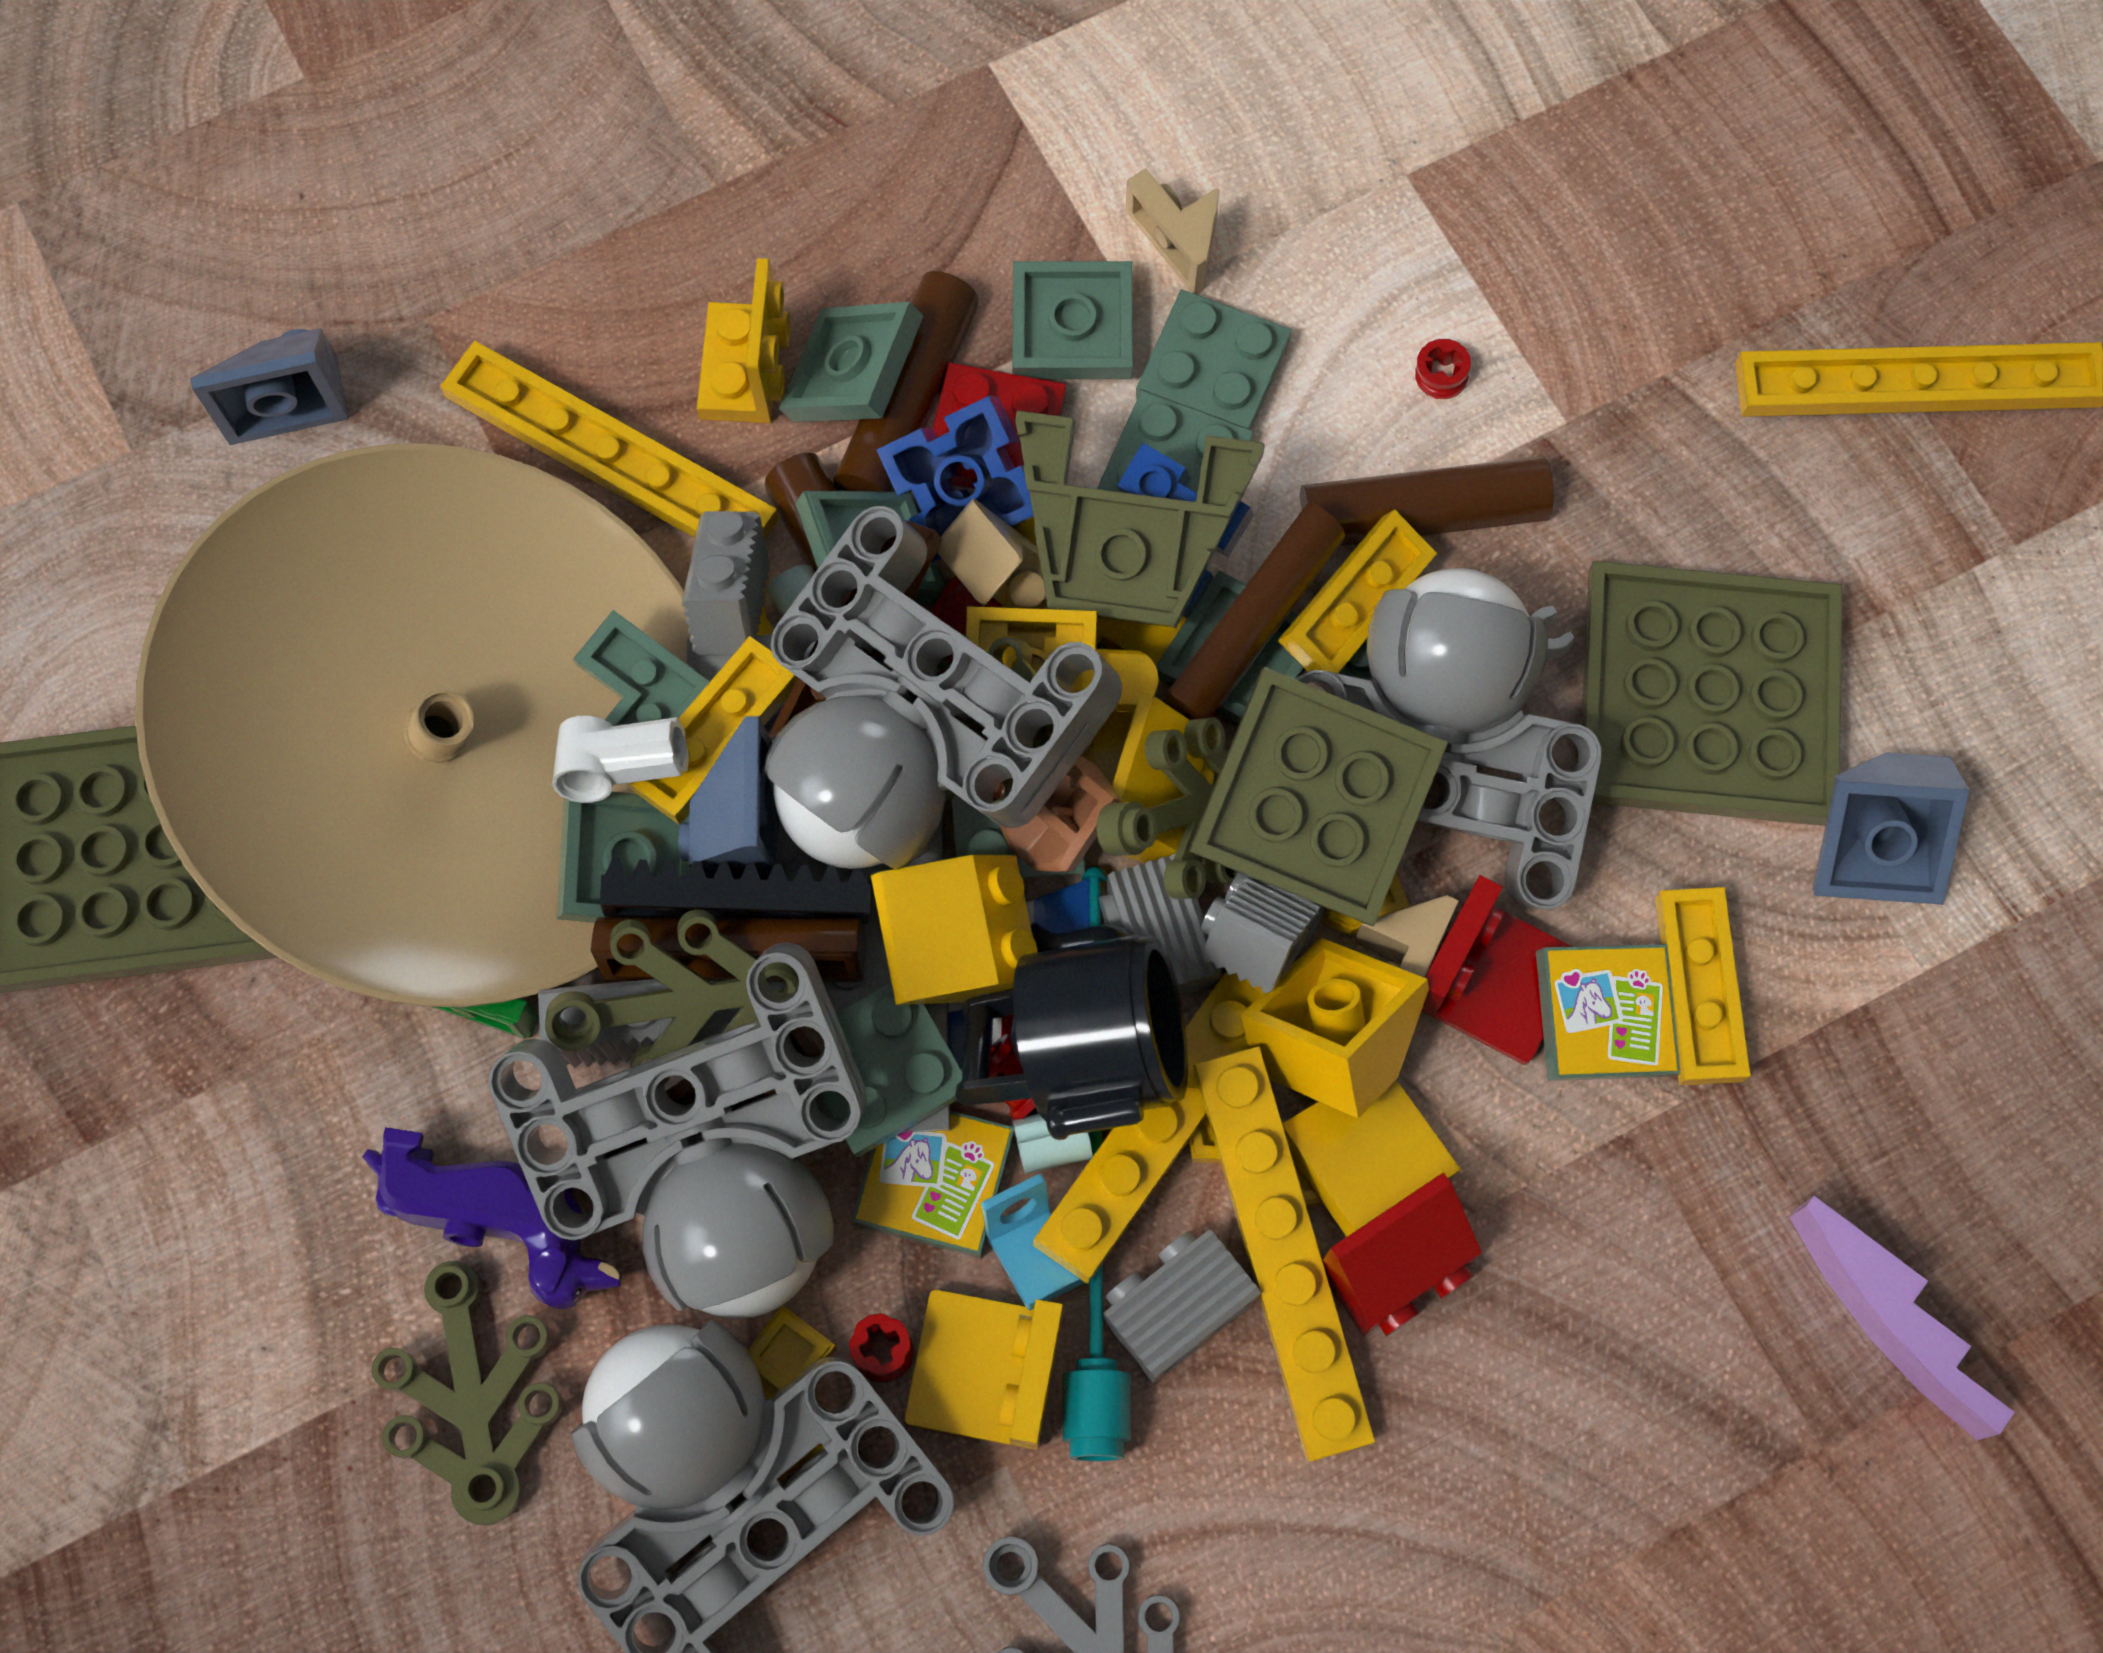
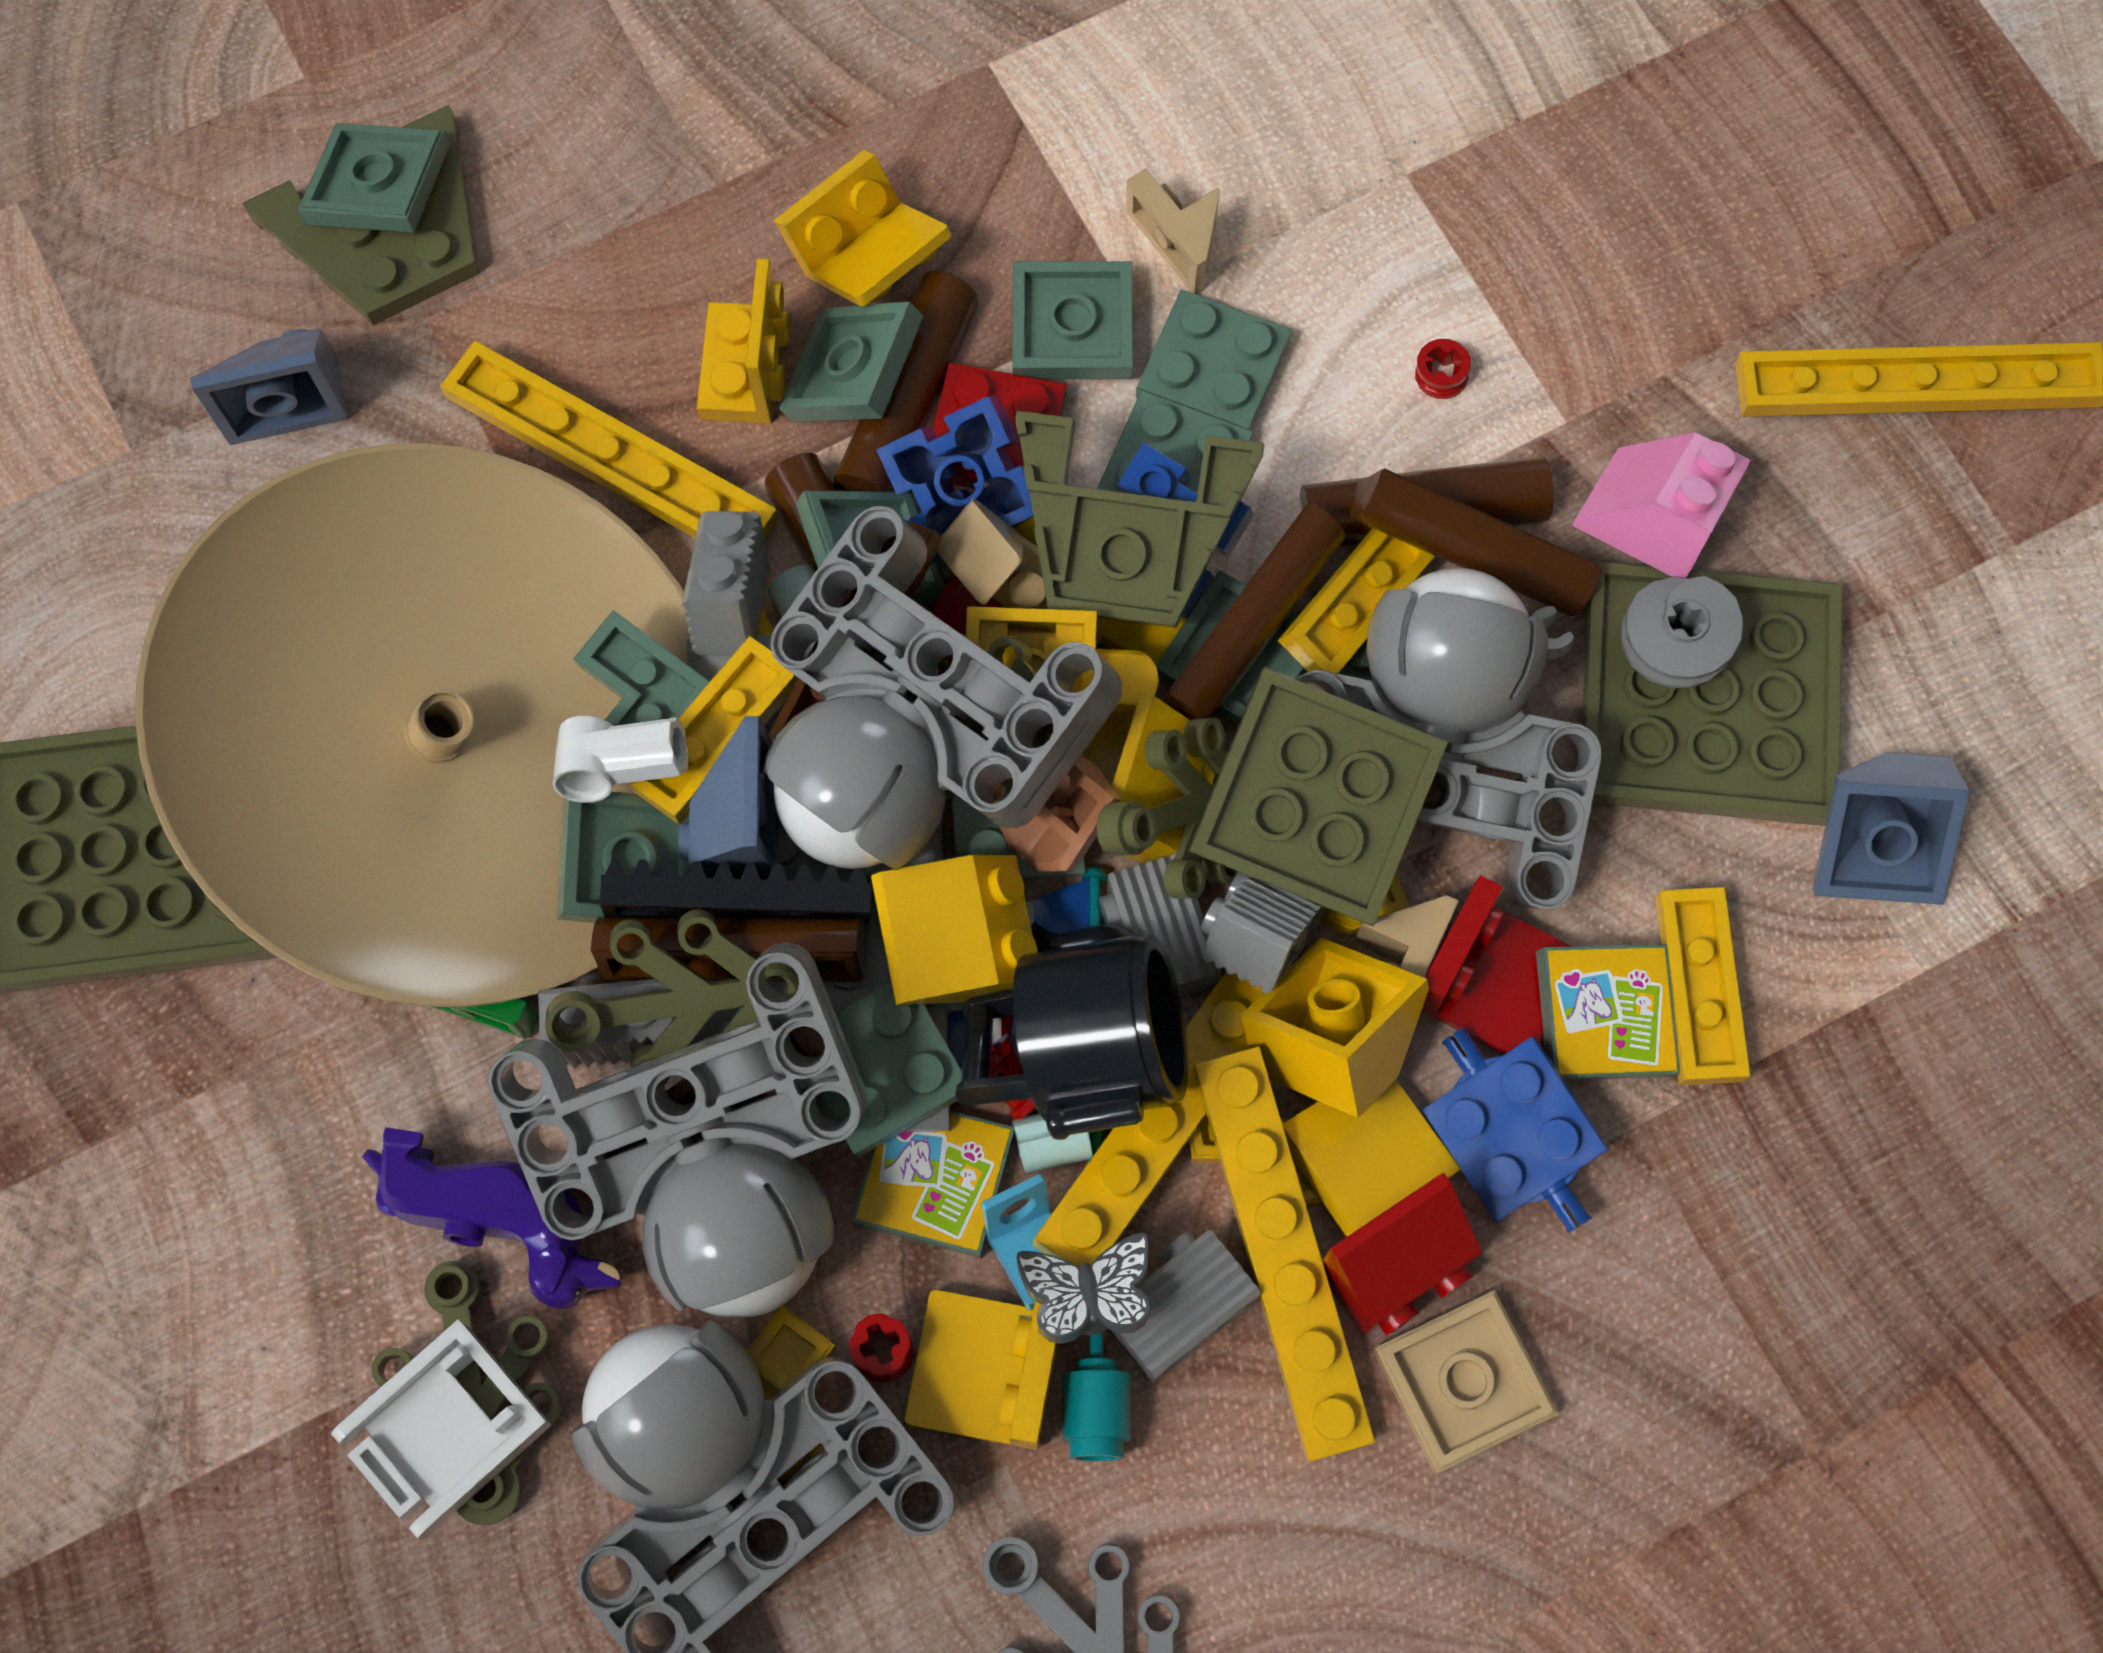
(374, 177): none -> sand green tile
(381, 269): none -> olive wing
(434, 1436): none -> white container
(858, 233): none -> yellow bracket
(1089, 1296): none -> dark grey animal
(1465, 1382): none -> tan tile
(1474, 540): none -> reddish brown brick
(1516, 1129): none -> blue plate
(1663, 499): none -> bright pink slope
(1692, 607): none -> light grey piece
(1880, 1297): lavender slope -> none

